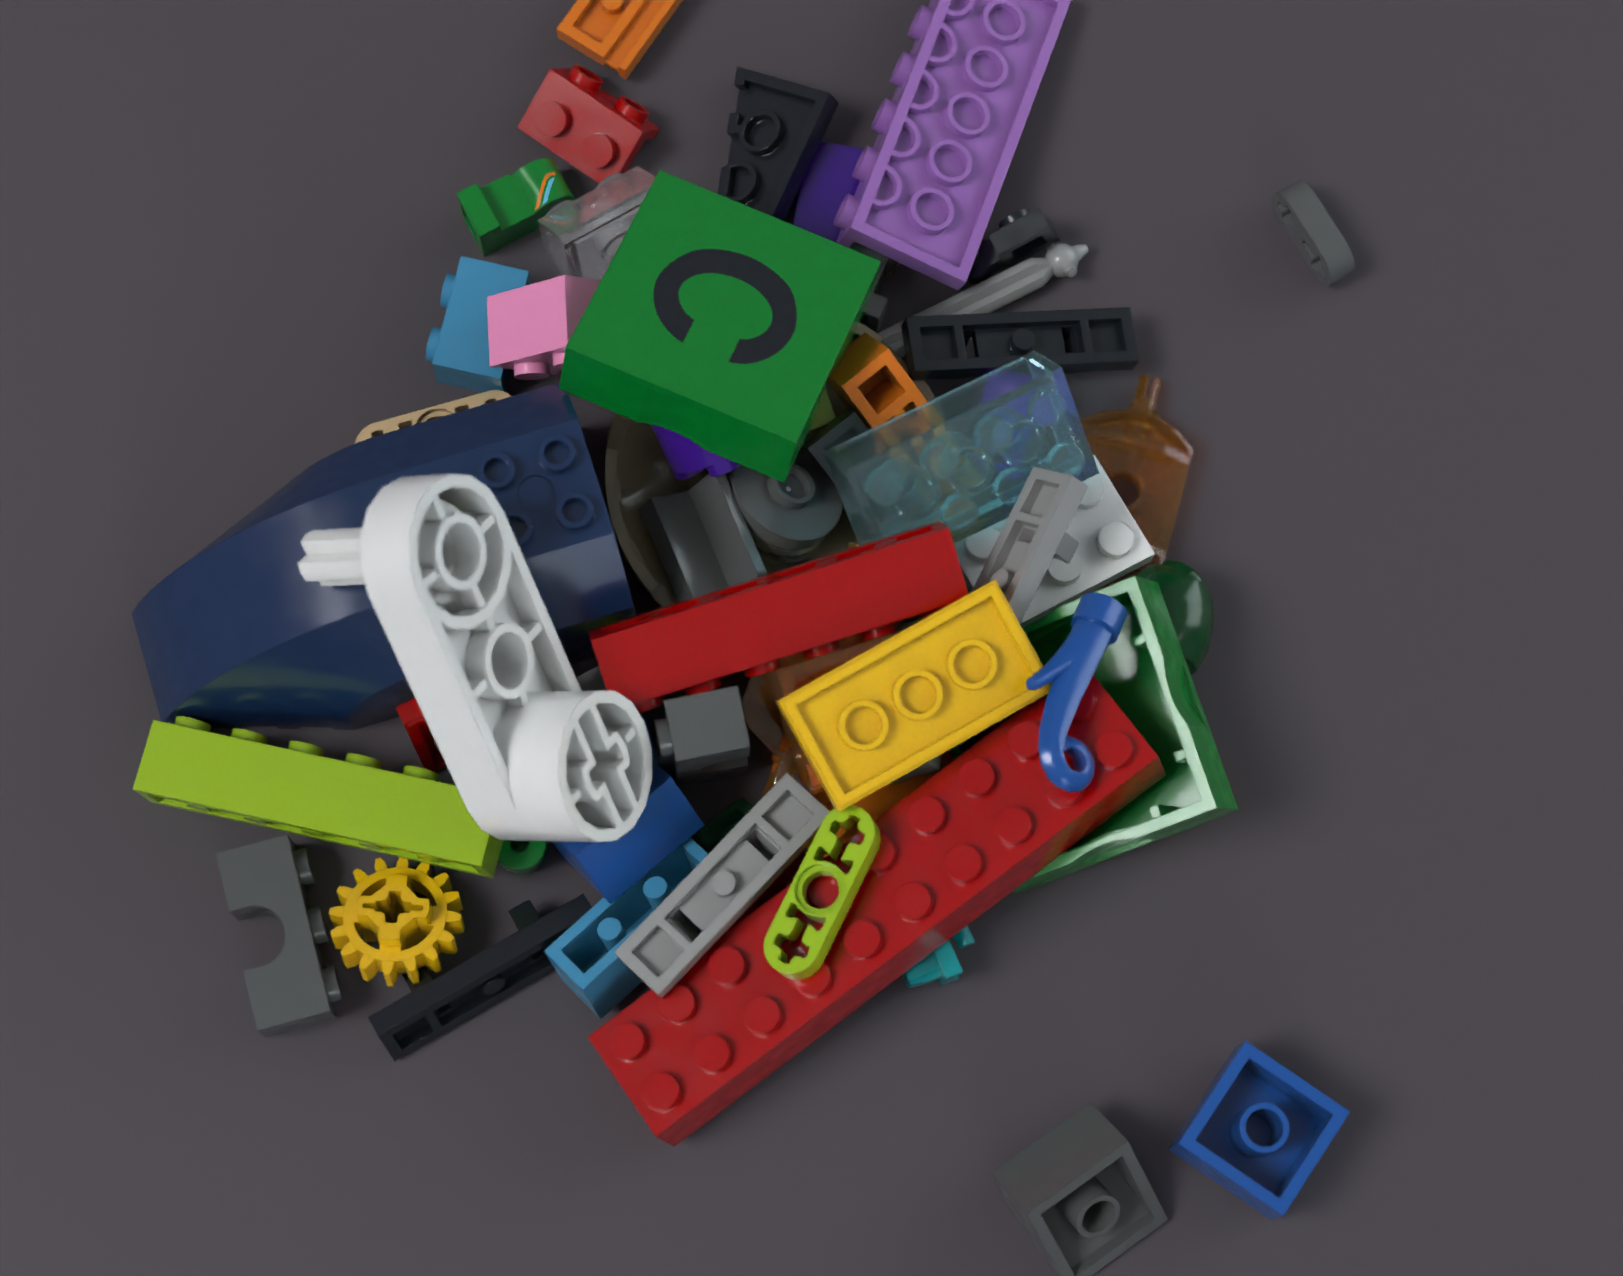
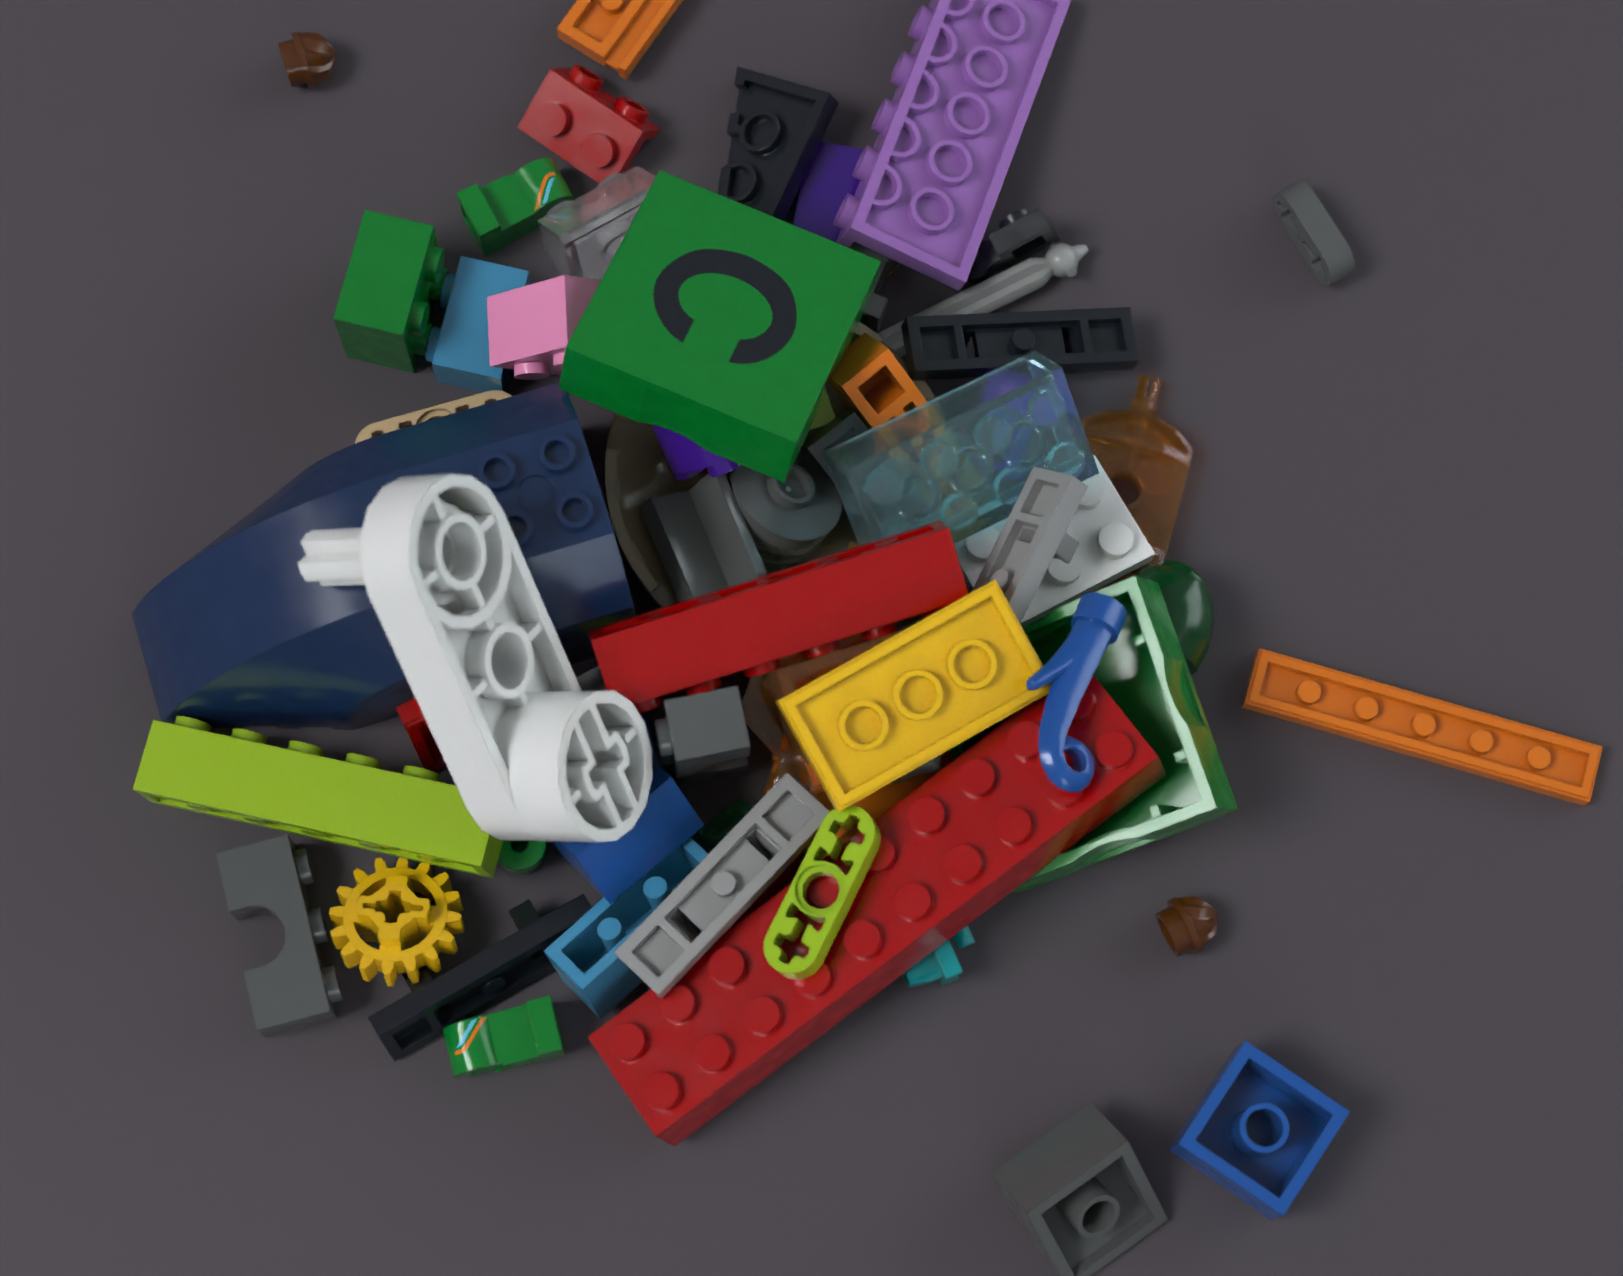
(307, 58): none -> reddish brown plate
(390, 291): none -> green brick
(504, 1039): none -> green leg
(1187, 924): none -> reddish brown plate
(1422, 727): none -> orange tile

